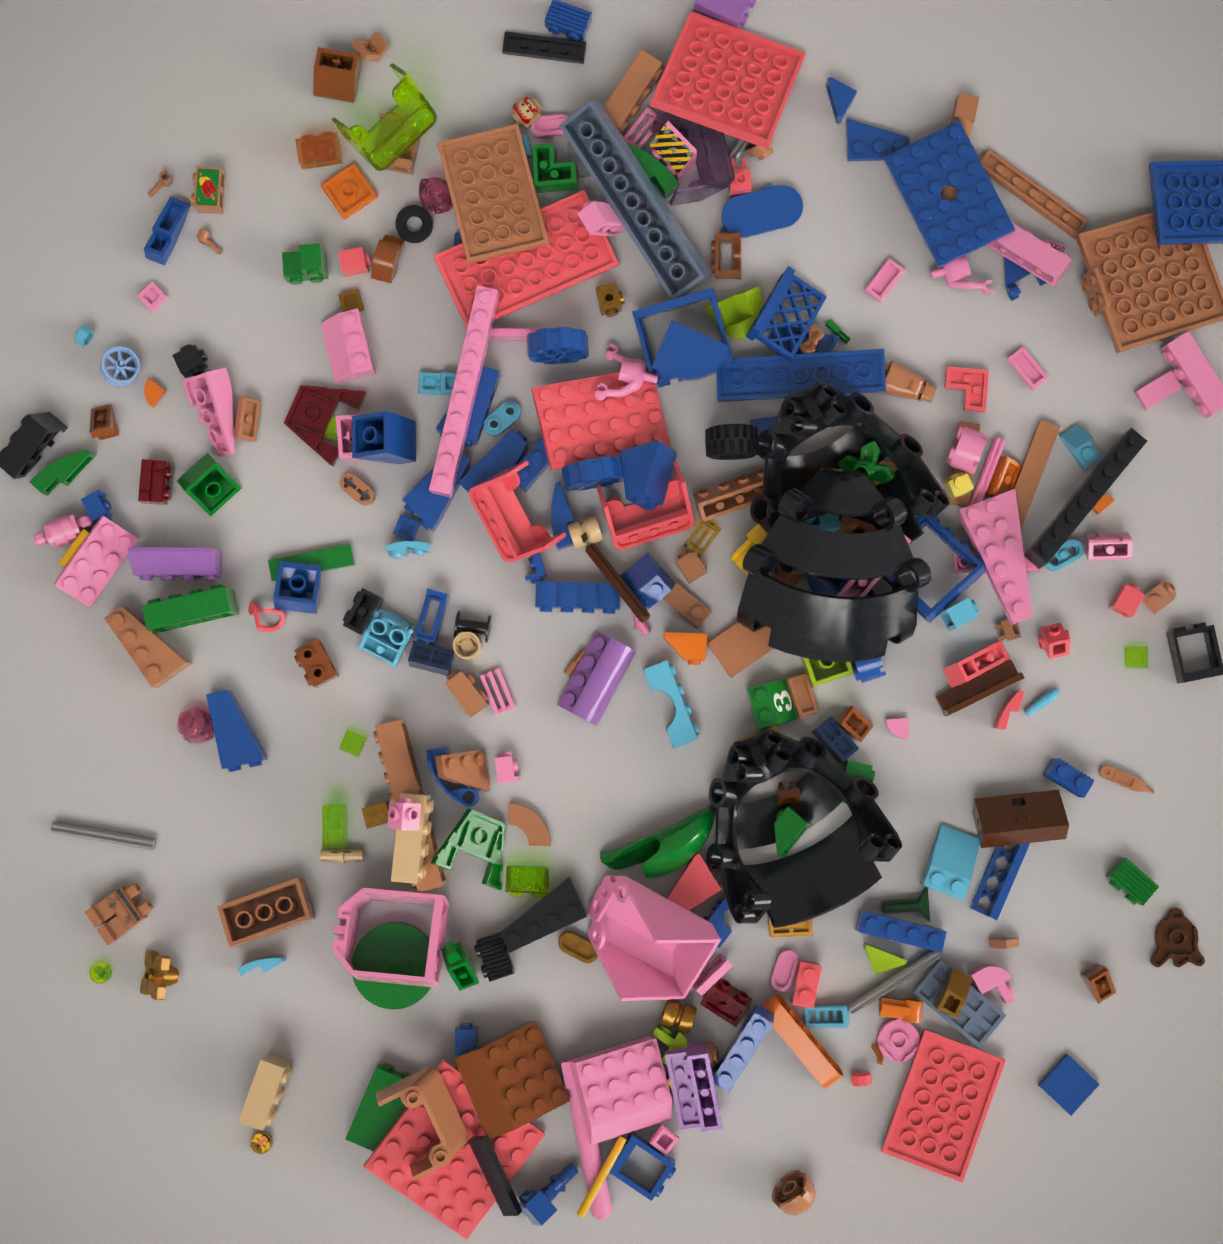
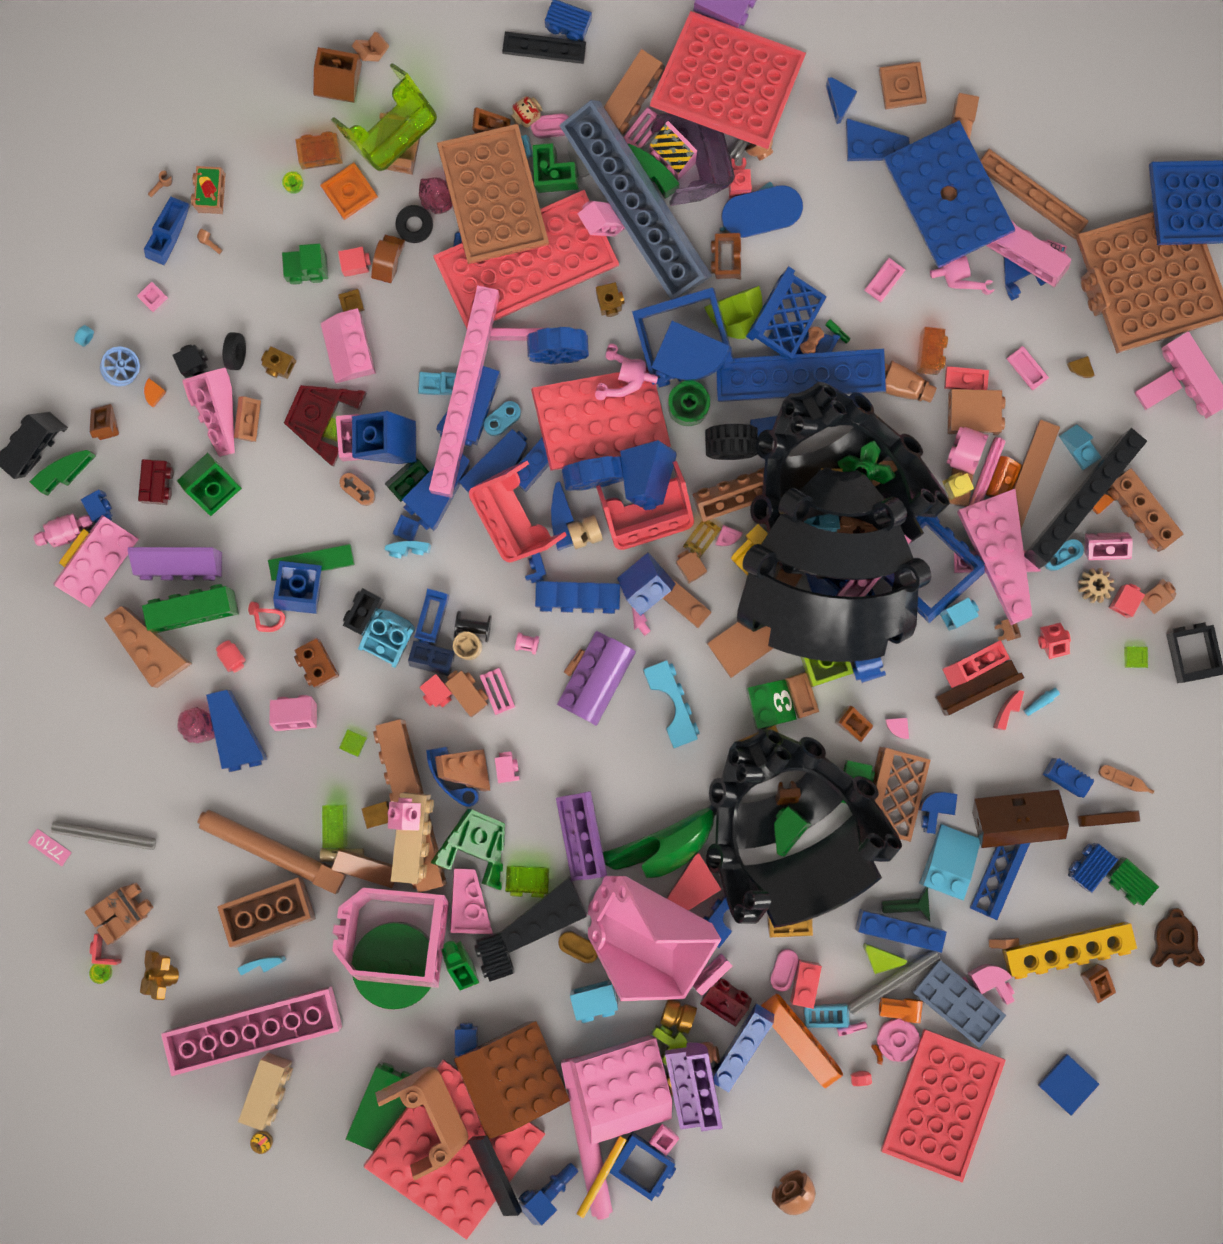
(49, 847): none -> bright pink sticker
(96, 949): none -> coral bracket
(230, 656): none -> coral brick
(234, 351): none -> black tyre
(251, 1031): none -> bright pink brick
(272, 851): none -> nougat brick
(277, 363): none -> pearl gold brick
(293, 182): none -> clear neon green tile
(293, 713): none -> bright pink brick
(363, 867): none -> nougat tile
(406, 479): none -> dark green slope
(436, 692): none -> coral brick
(468, 906): none -> bright pink wing
(486, 121): none -> dark orange slope
(527, 643): none -> bright pink bush
(530, 823): nougat tile -> none
(581, 836): none -> medium lavender brick
(594, 1001): none -> medium azure brick
(617, 582): reddish brown axle -> none
(688, 646): orange slope -> none
(699, 398): none -> green brick
(728, 536): none -> bright pink tile
(835, 740): dark blue hinge -> none
(851, 1028): none -> bright pink pin
(882, 770): none -> nougat fence
(902, 85): none -> nougat tile
(931, 351): none -> clear orange brick
(933, 804): none -> blue brick
(953, 993): pearl gold slope -> none
(976, 410): none -> nougat panel
(1082, 367): none -> pearl gold tile
(1092, 866): none -> blue brick
(1102, 581): none -> tan gear
(1108, 818): none -> reddish brown beam
(1123, 945): none -> yellow brick
(1144, 510): none -> nougat brick

